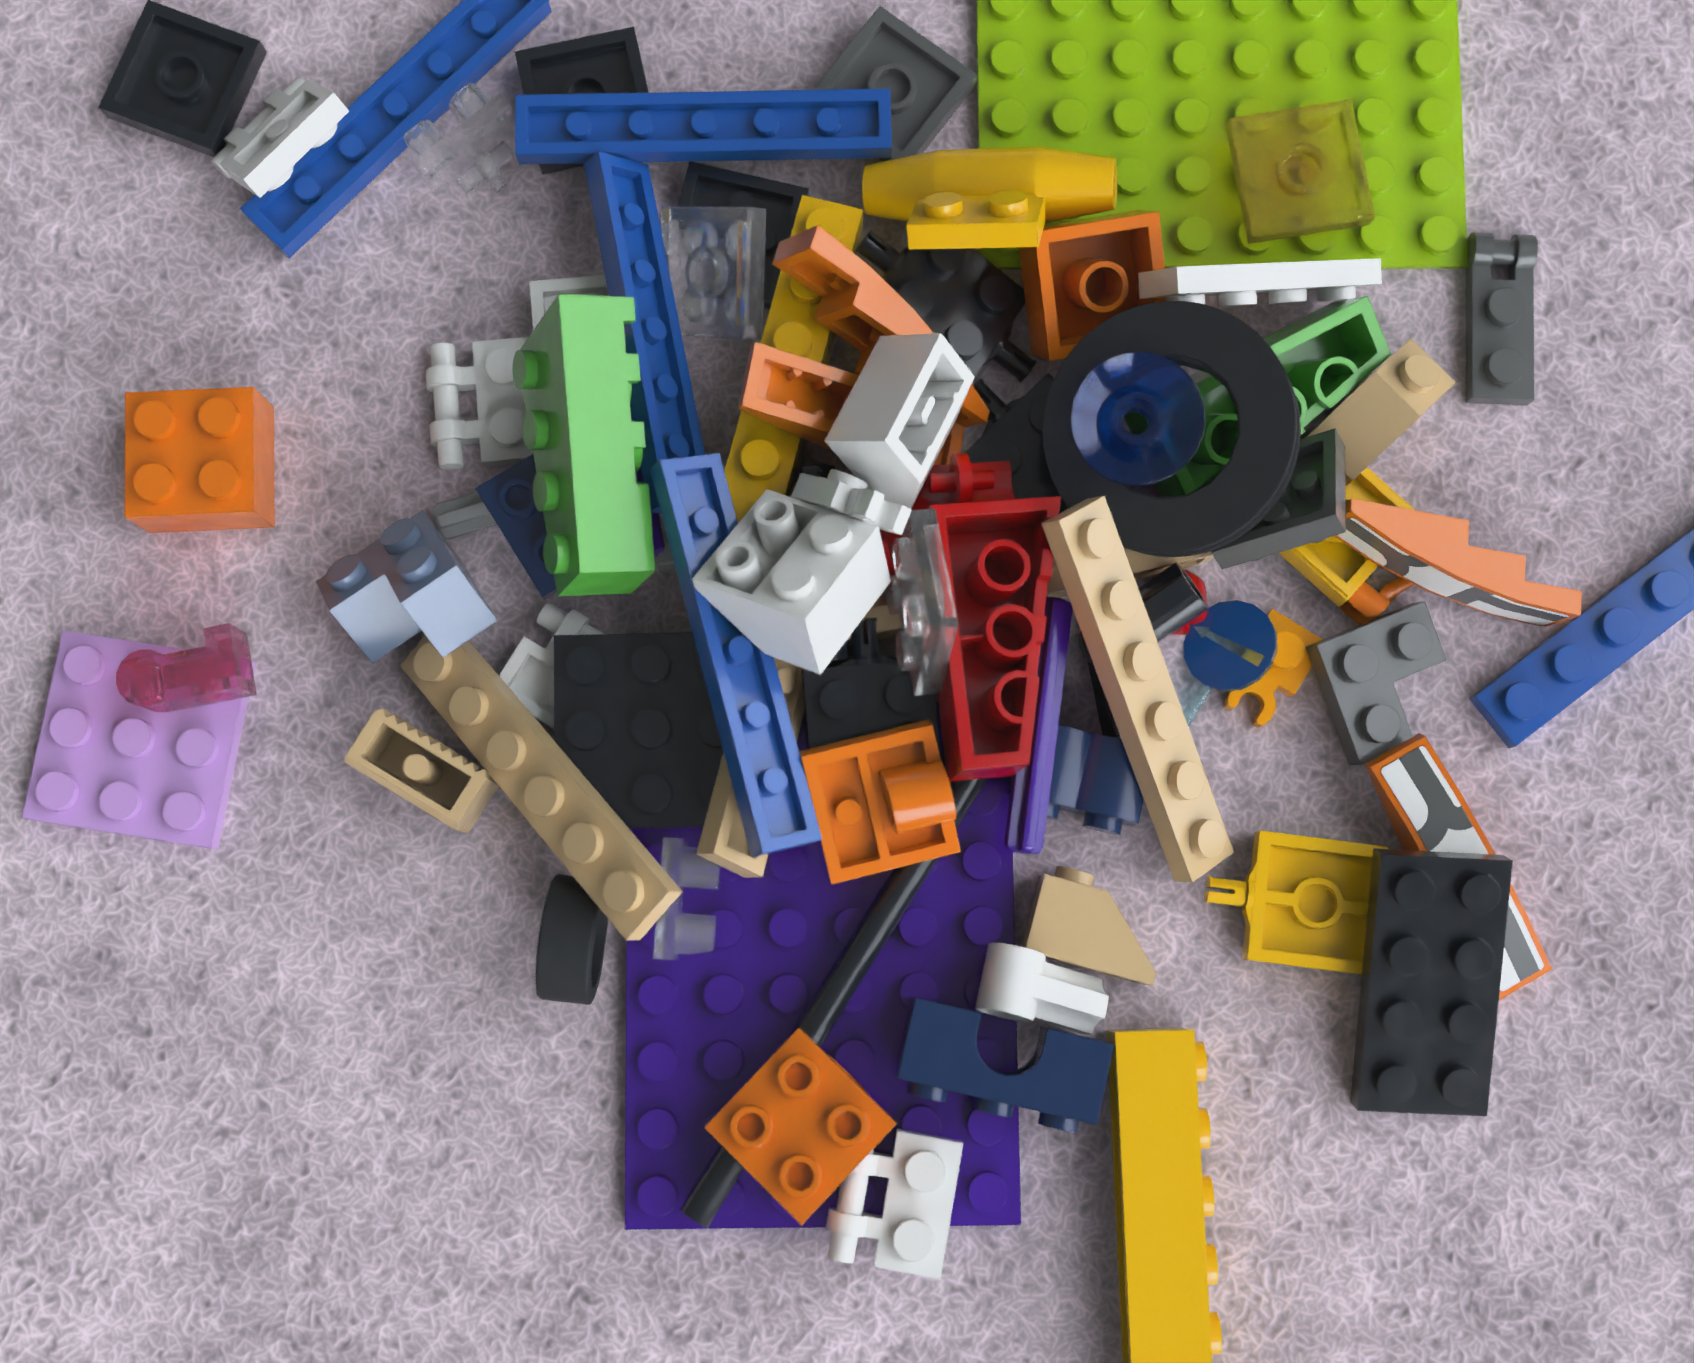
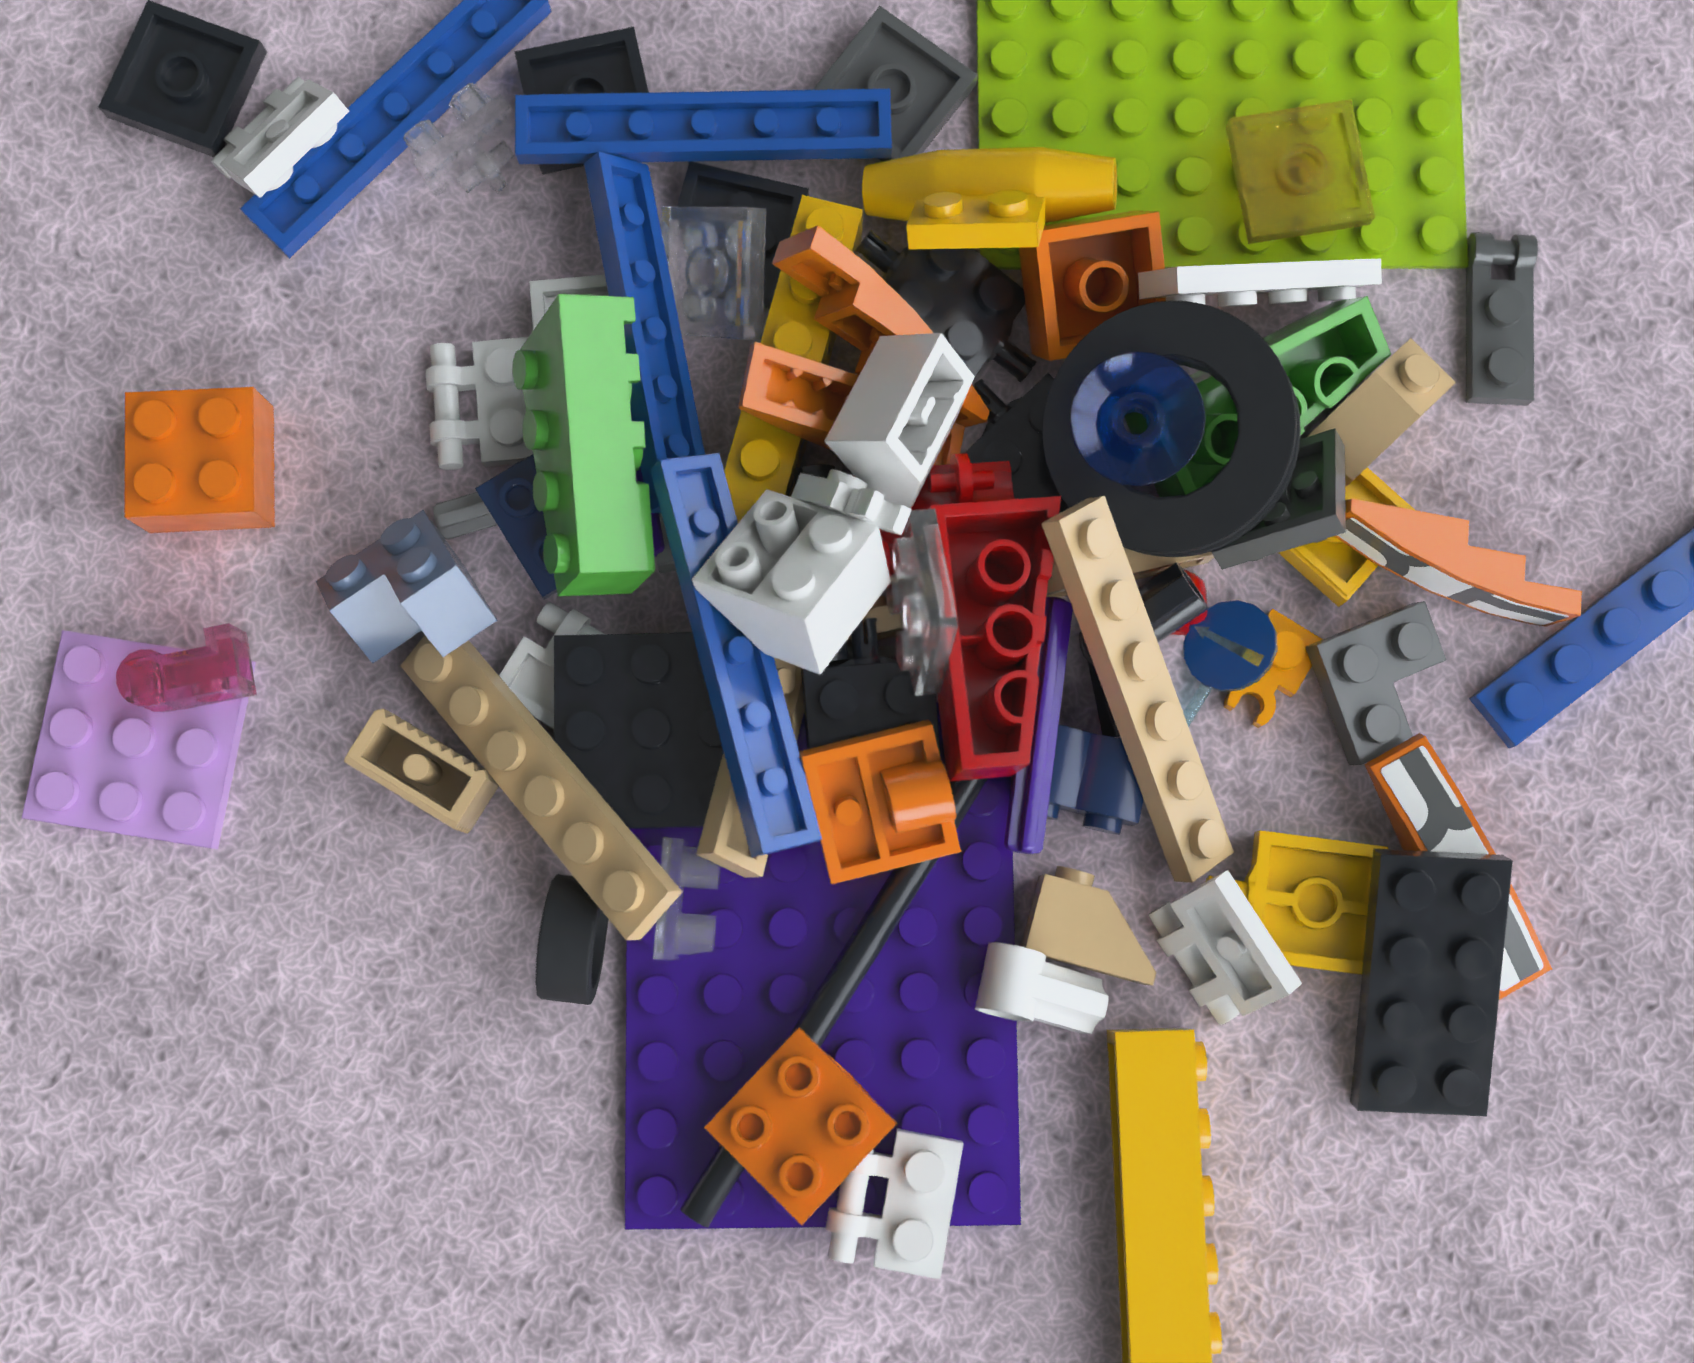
(1060, 1080): dark blue arch -> none
(1224, 949): none -> white plate
(1370, 603): orange hand -> none

